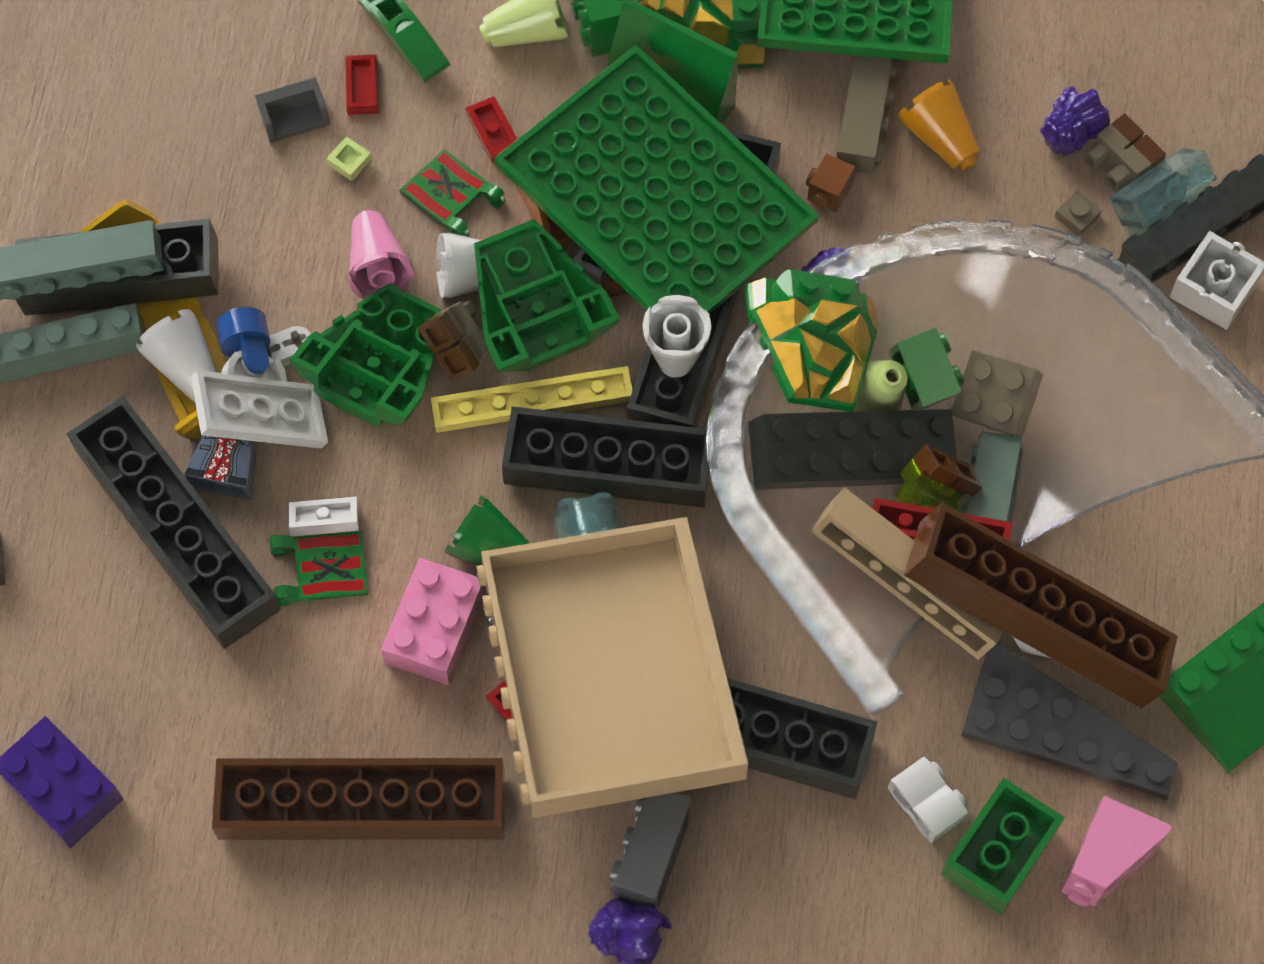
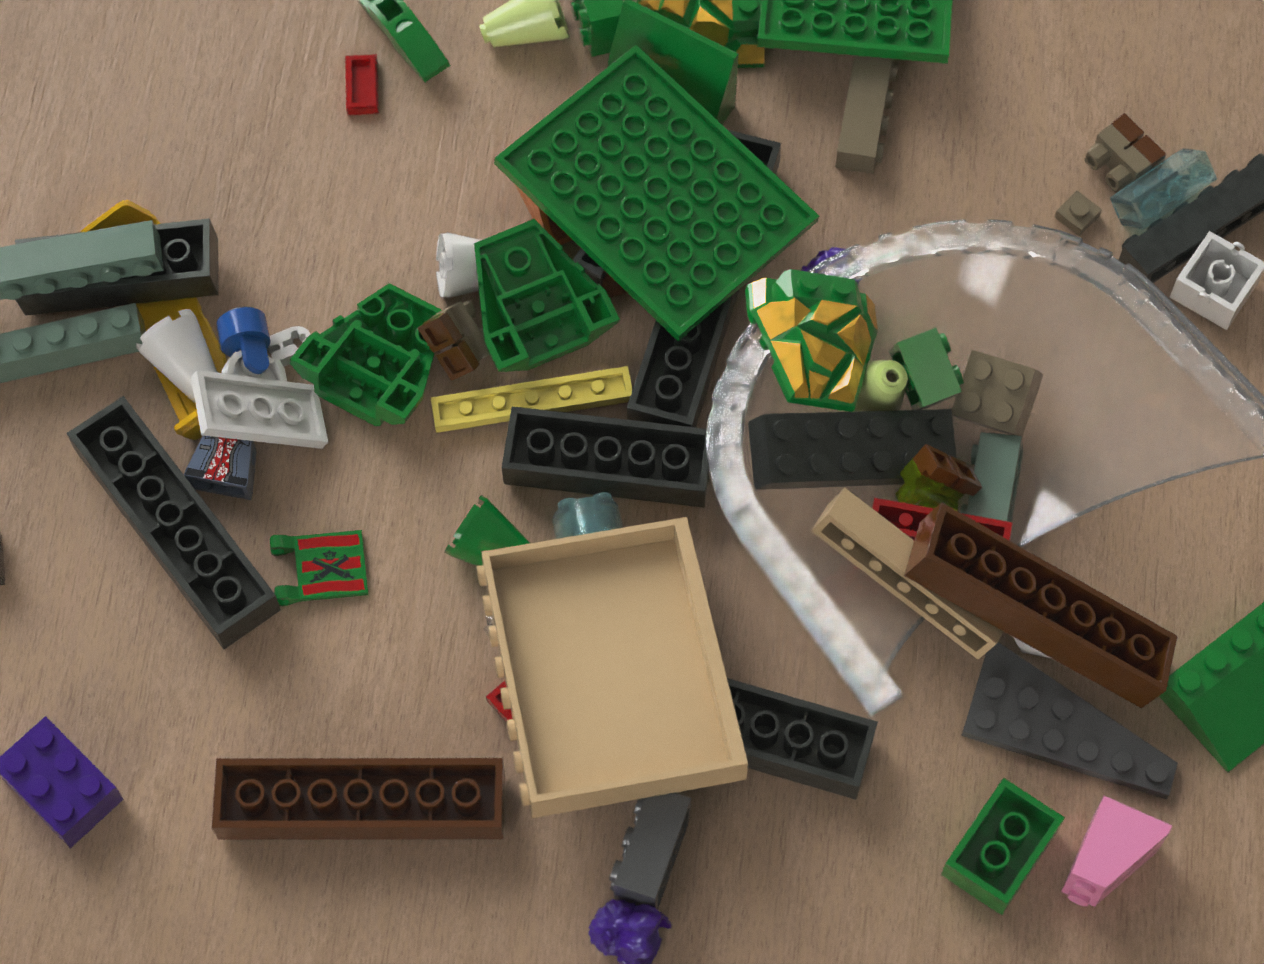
(292, 109): dark grey panel -> none
(323, 516): white plate -> none
(349, 158): yellowish green plate -> none
(376, 256): bright pink cone -> none
(433, 621): bright pink brick -> none
(448, 189): green flag -> none
(491, 126): red plate -> none
(676, 333): white cone -> none
(830, 182): dark orange brick -> none
(928, 799): white brick -> none
(943, 125): light orange cone -> none
(1074, 121): dark purple hair -> none

